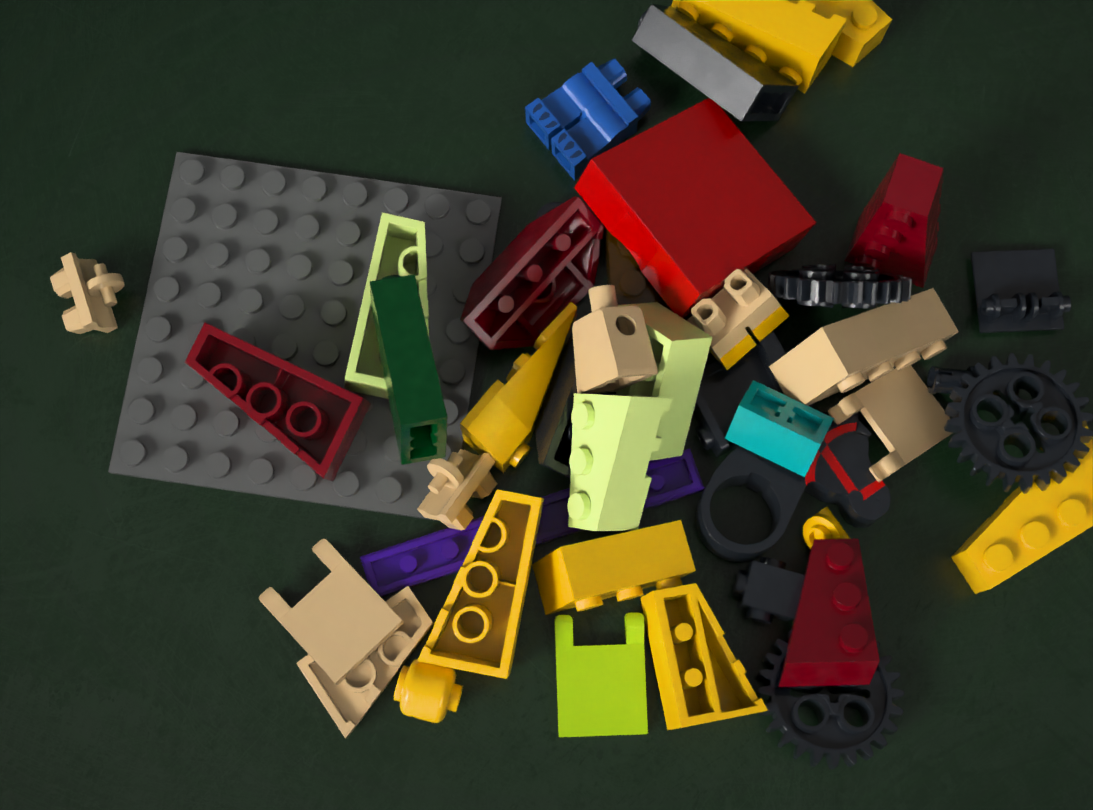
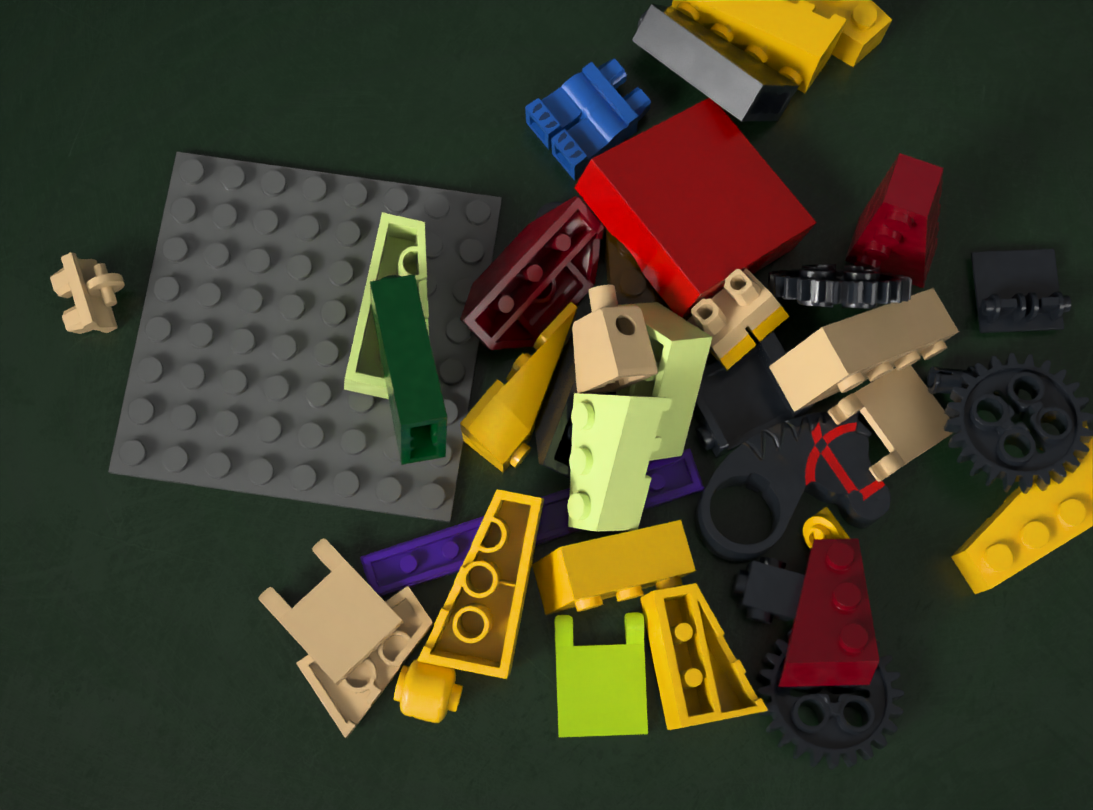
(292, 404): dark red wedge -> none
(454, 484): tan hips -> none
(778, 428): teal hinge -> none

